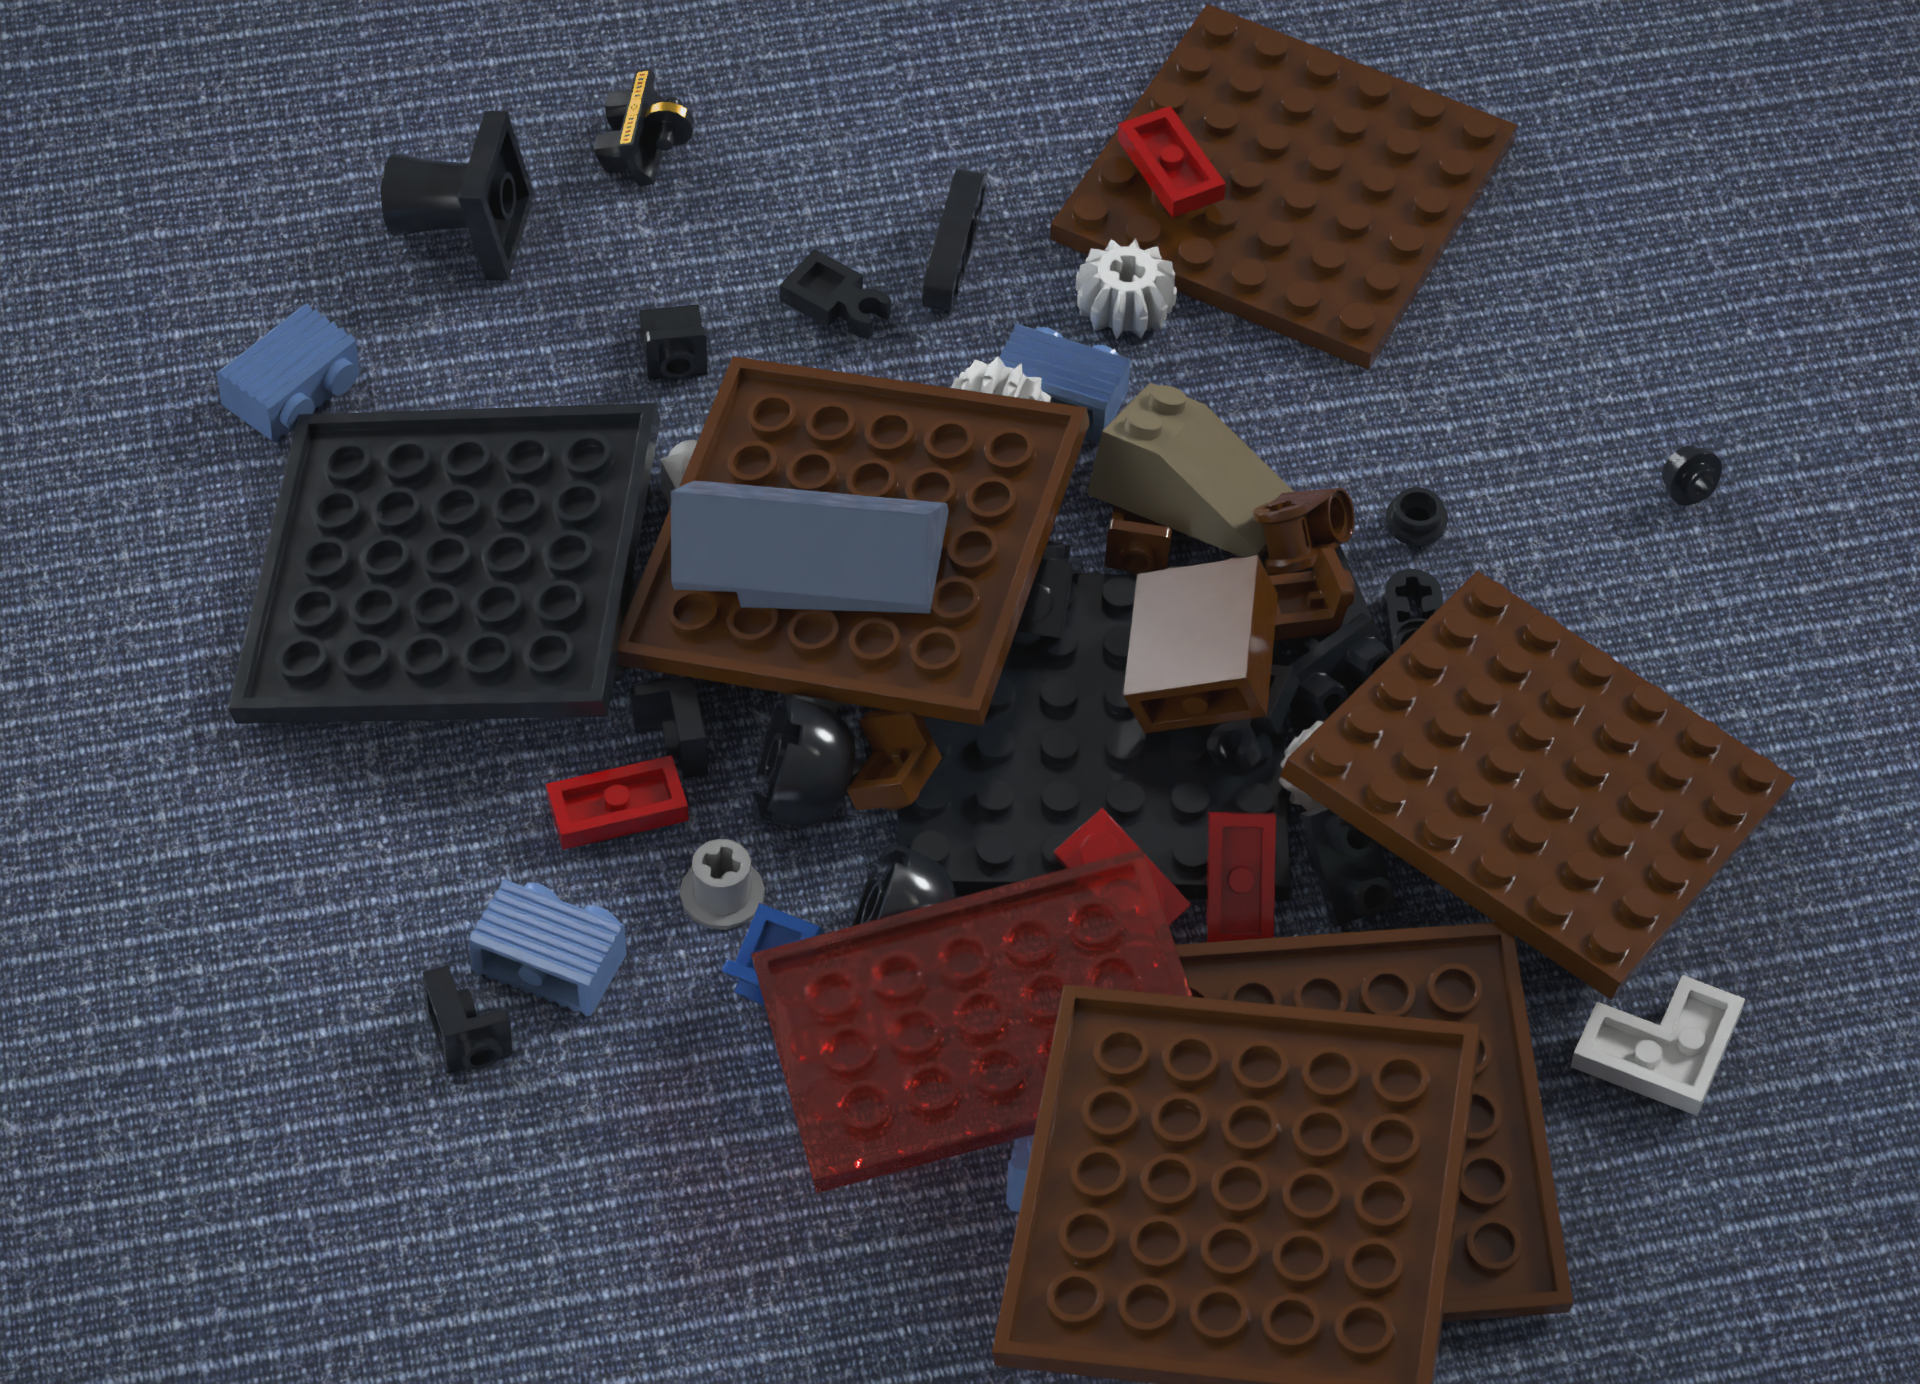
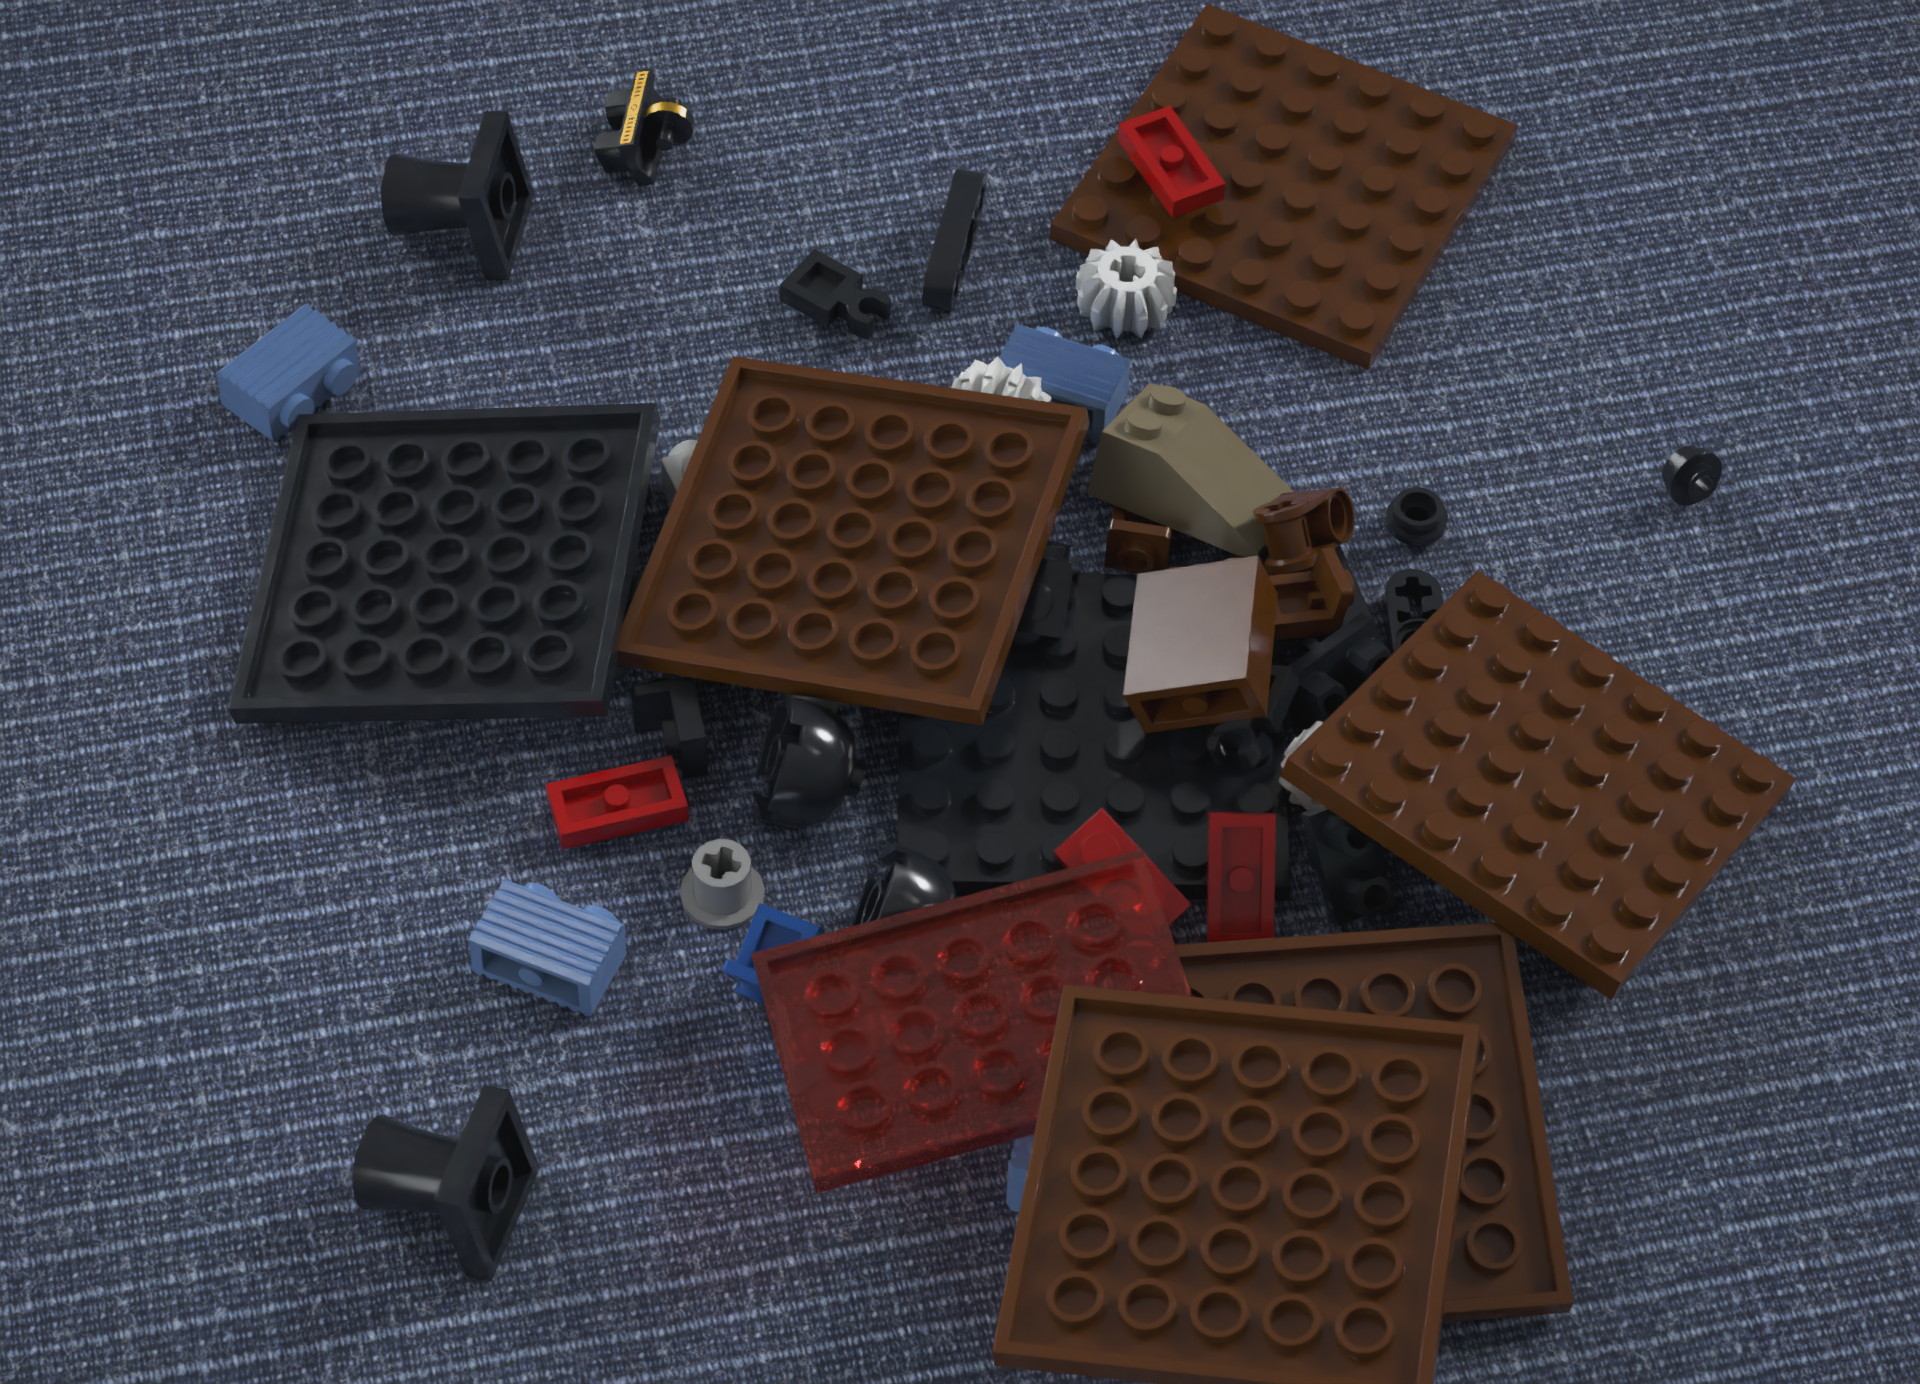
(461, 1034): black bracket -> none
(470, 1181): none -> black plant
(673, 342): black bracket -> none
(806, 547): sand blue slope -> none
(899, 763): reddish brown bracket -> none
(1664, 1060): white plate -> none

